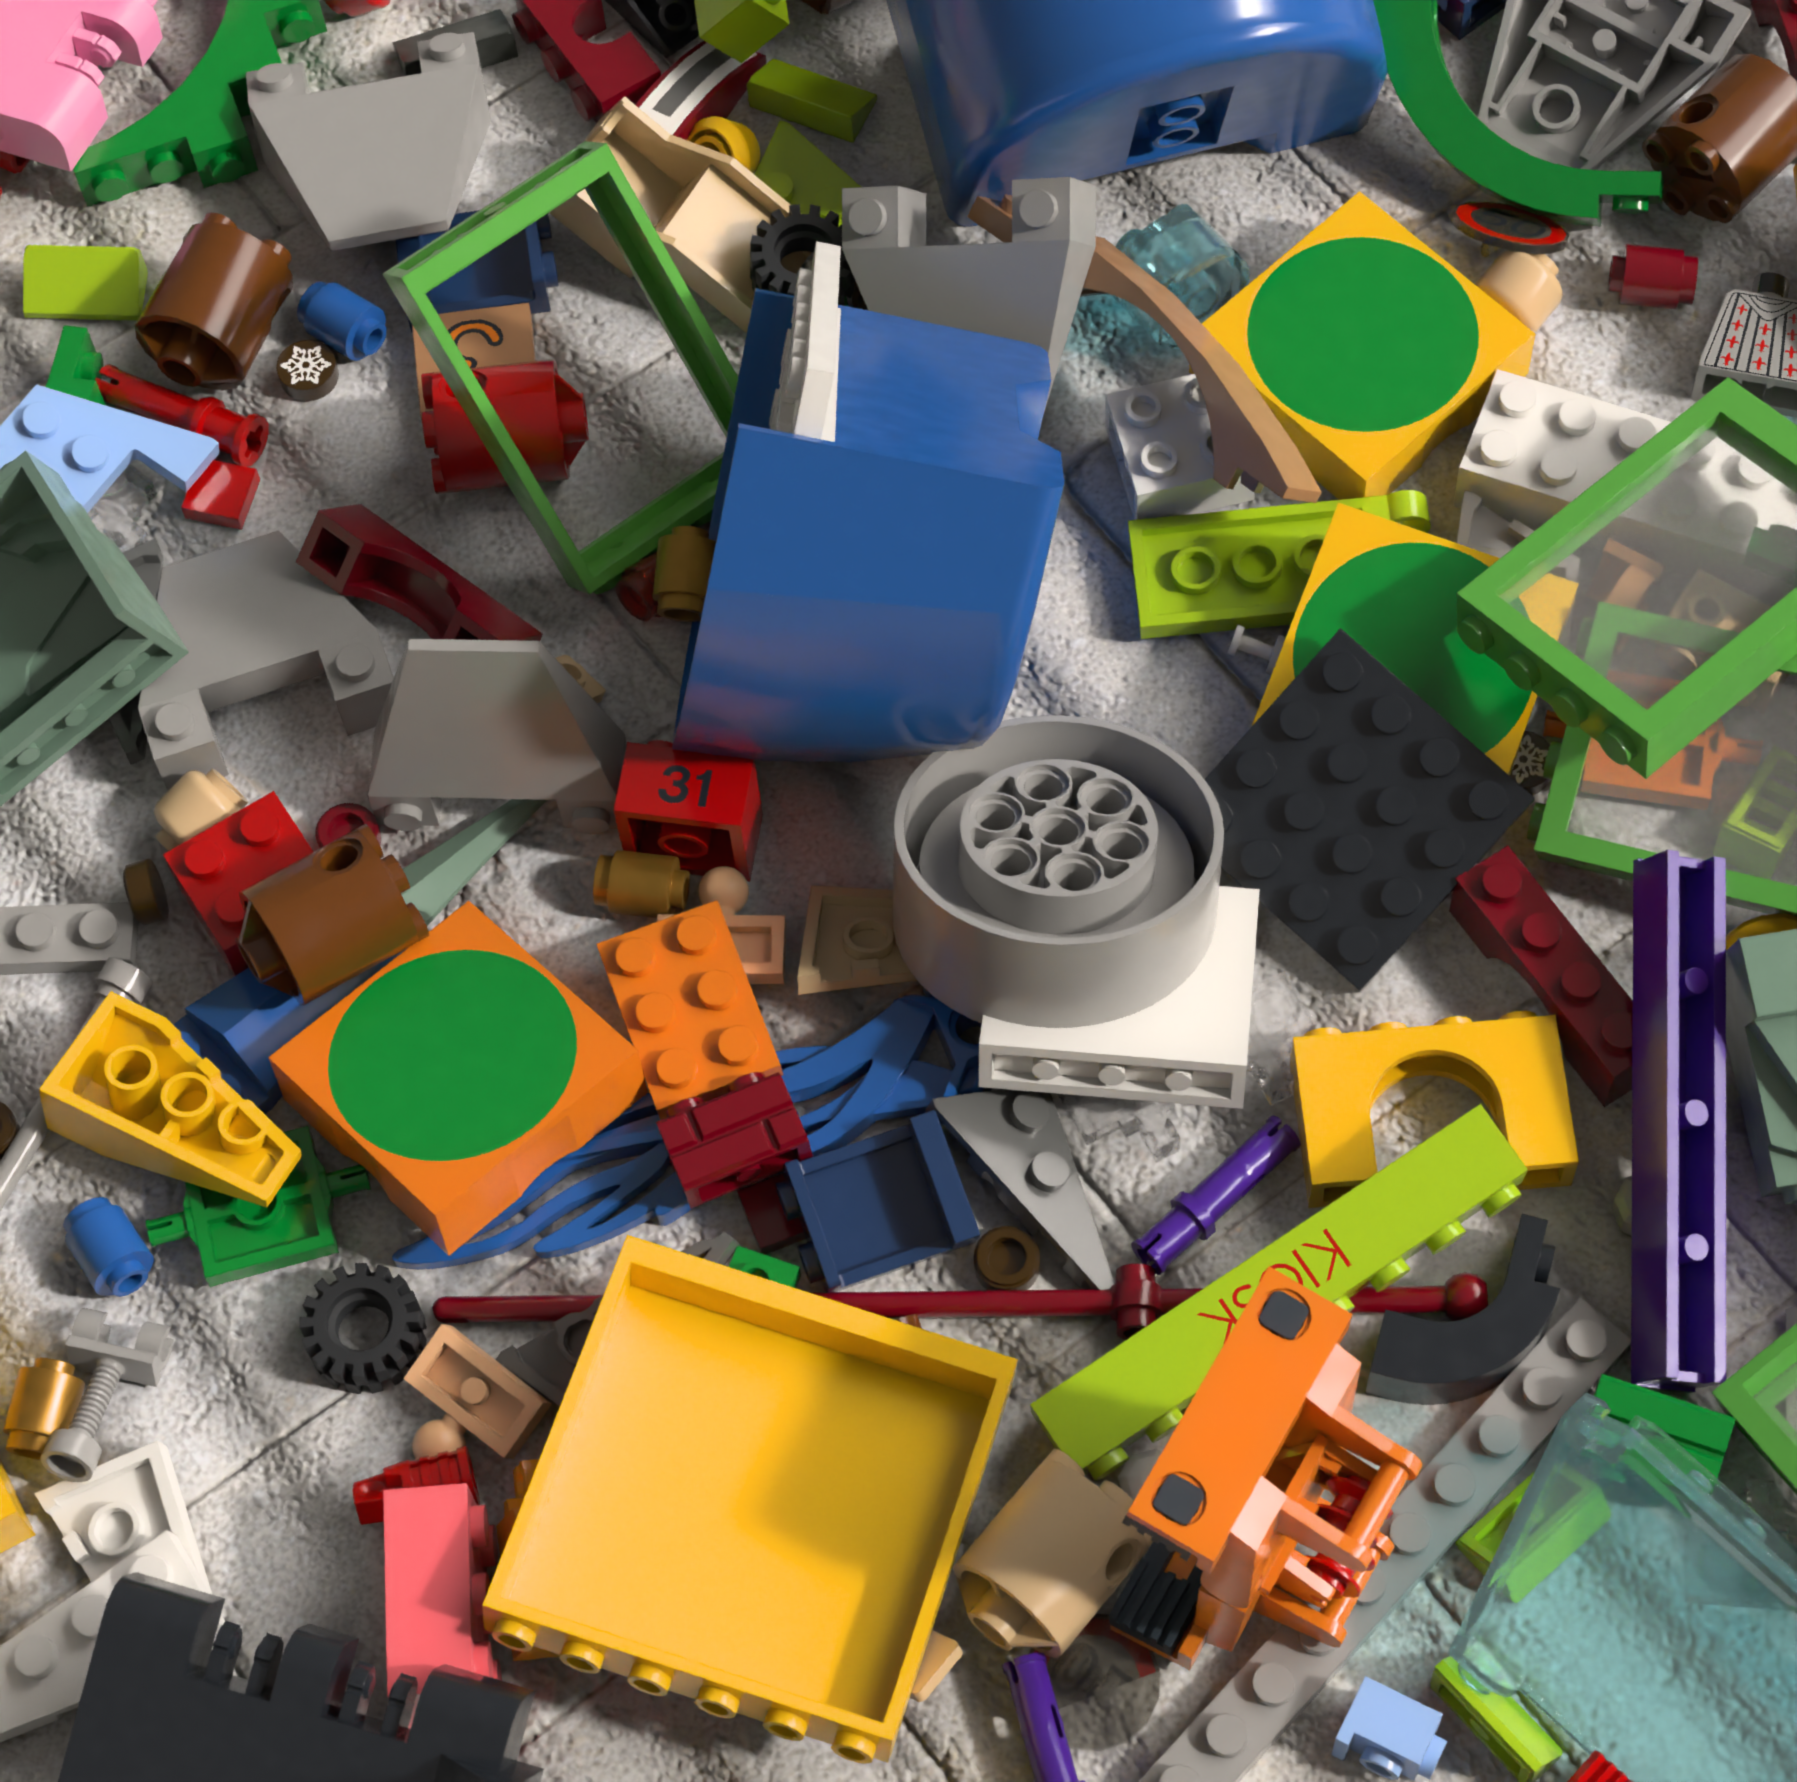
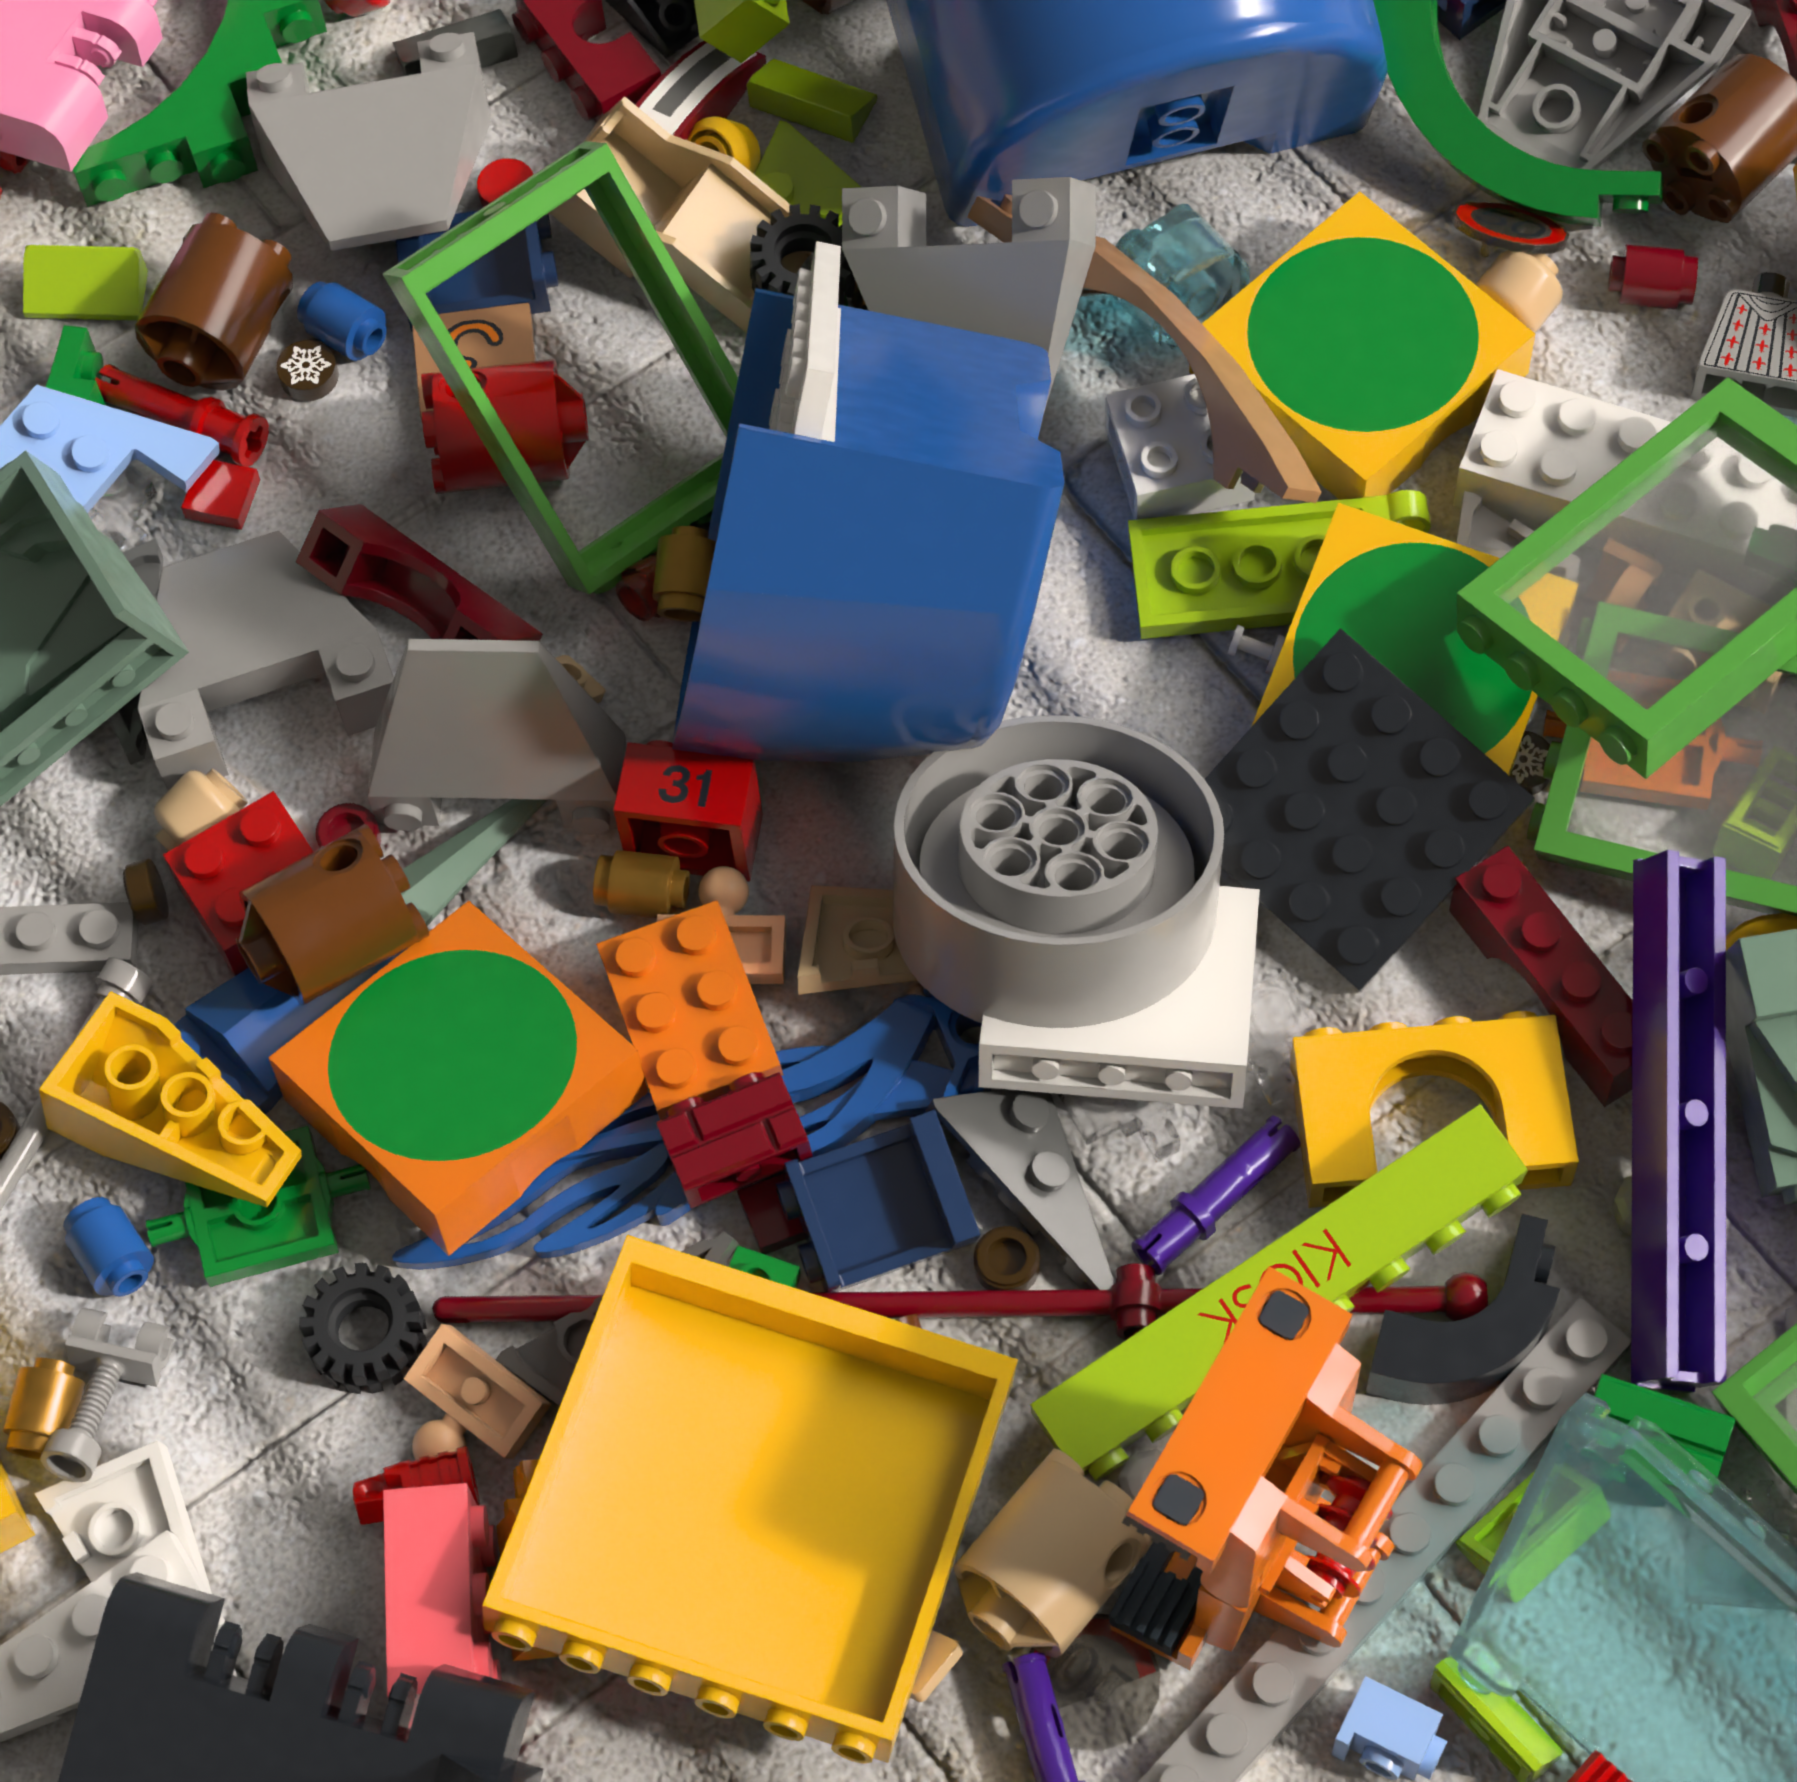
(500, 178): none -> red tile

